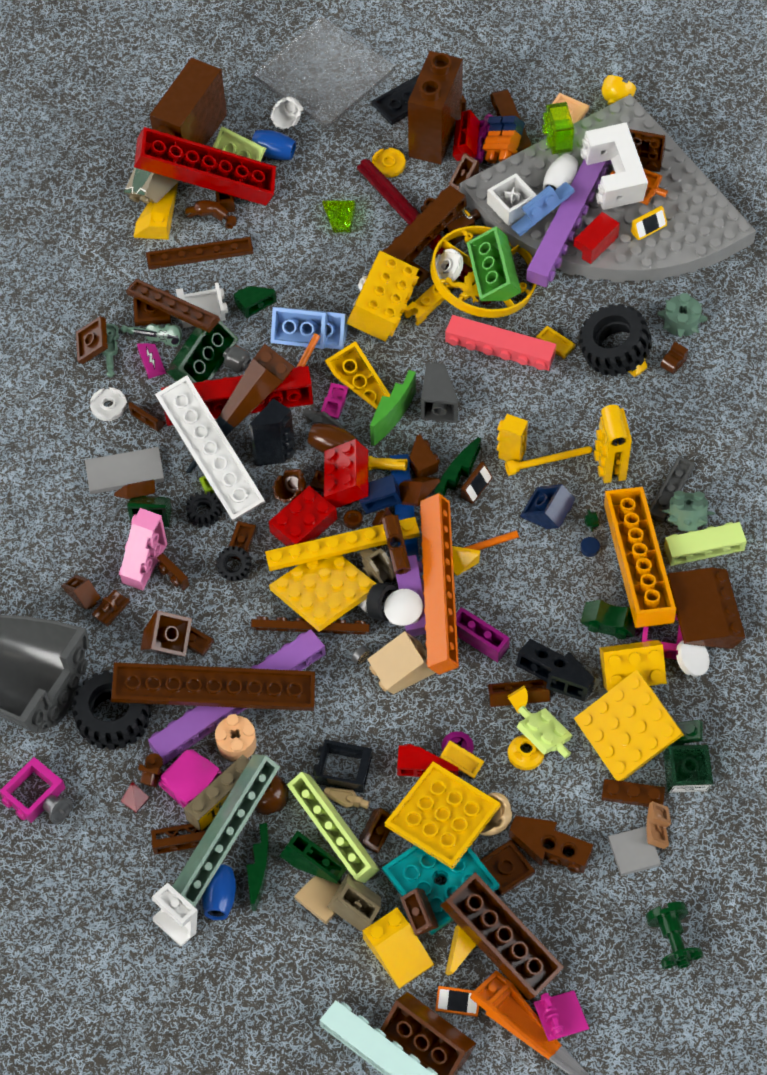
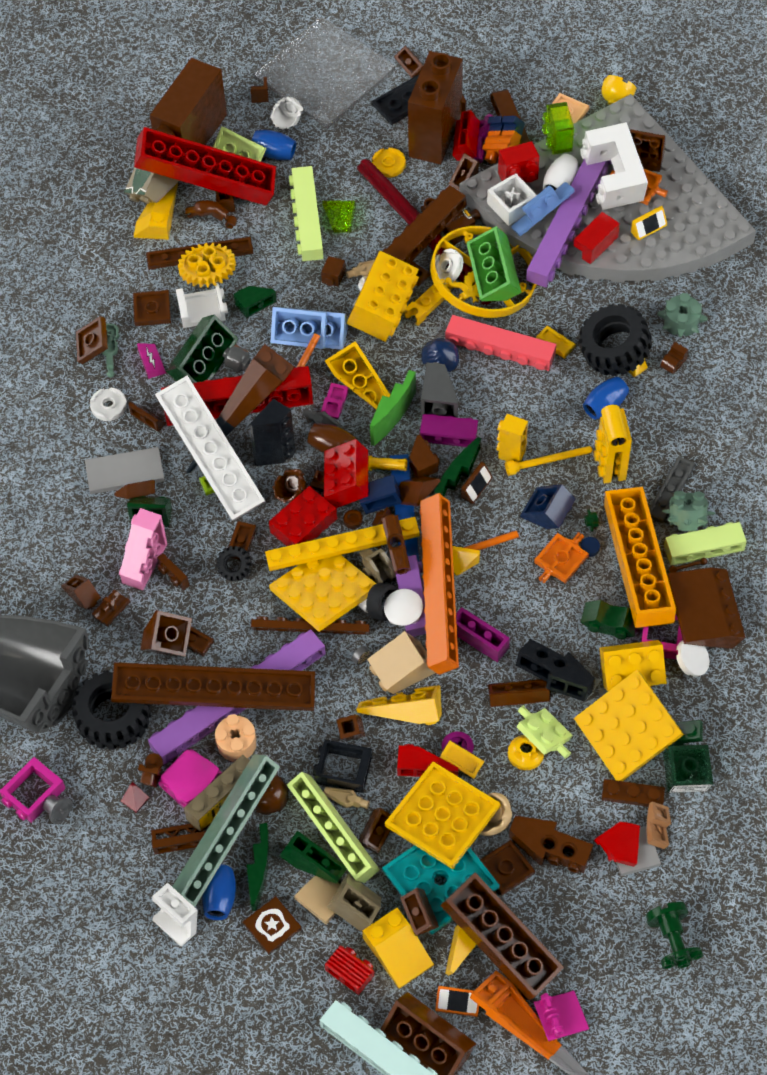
(170, 334): sand green piece -> none
(173, 305): reddish brown tile -> none
(196, 265): none -> yellow gear
(199, 500): black tyre -> none
(260, 93): none -> reddish brown panel
(272, 925): none -> reddish brown tile
(307, 213): none -> yellowish green brick
(333, 271): none -> reddish brown brick
(350, 727): none -> reddish brown brick
(350, 969): none -> red brick
(362, 269): none -> tan piece
(409, 61): none -> reddish brown slope
(418, 707): none -> yellow wedge
(442, 352): none -> dark blue piece
(448, 430): none -> magenta brick
(518, 698): yellow tile -> none
(519, 160): none -> red brick
(561, 558): none -> orange plate
(607, 393): none -> blue piece
(621, 843): none -> red slope
(703, 561): none -> reddish brown hinge

